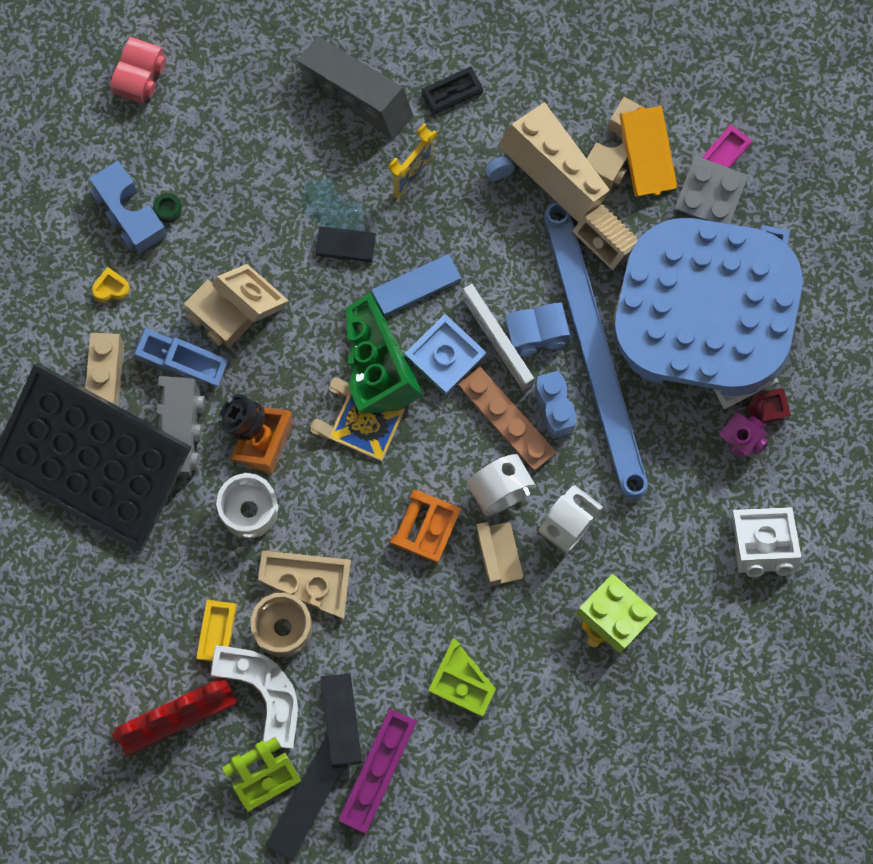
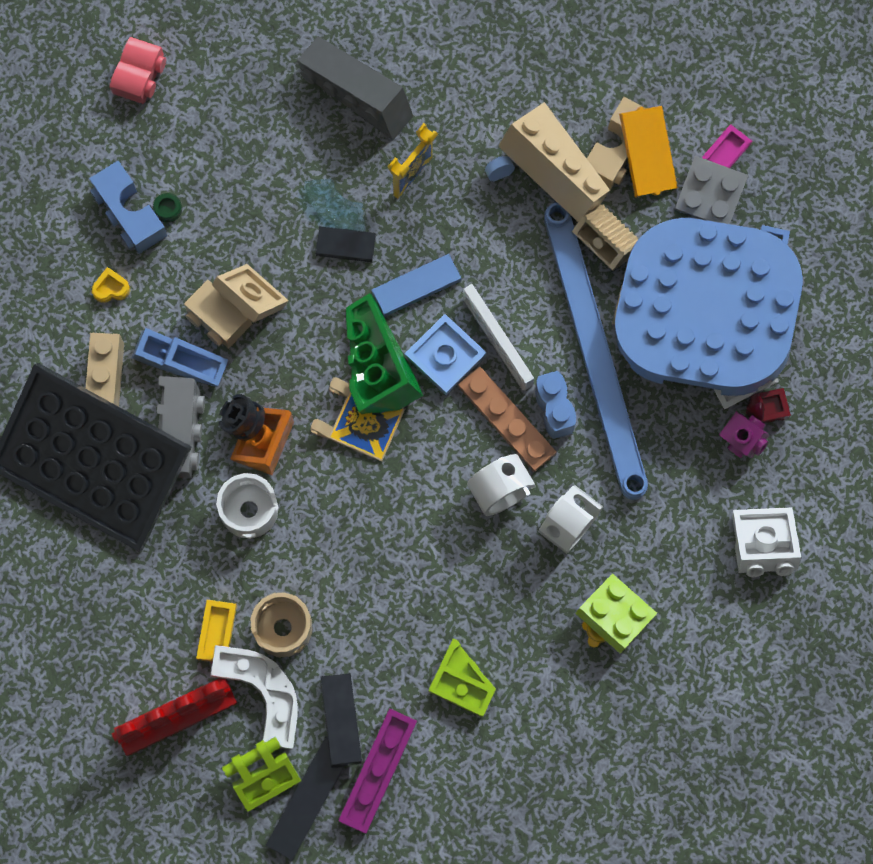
(312, 579): tan wing -> none
(431, 101): black tile -> none
(434, 530): orange plate -> none
(499, 553): tan panel -> none
(537, 328): medium blue brick -> none

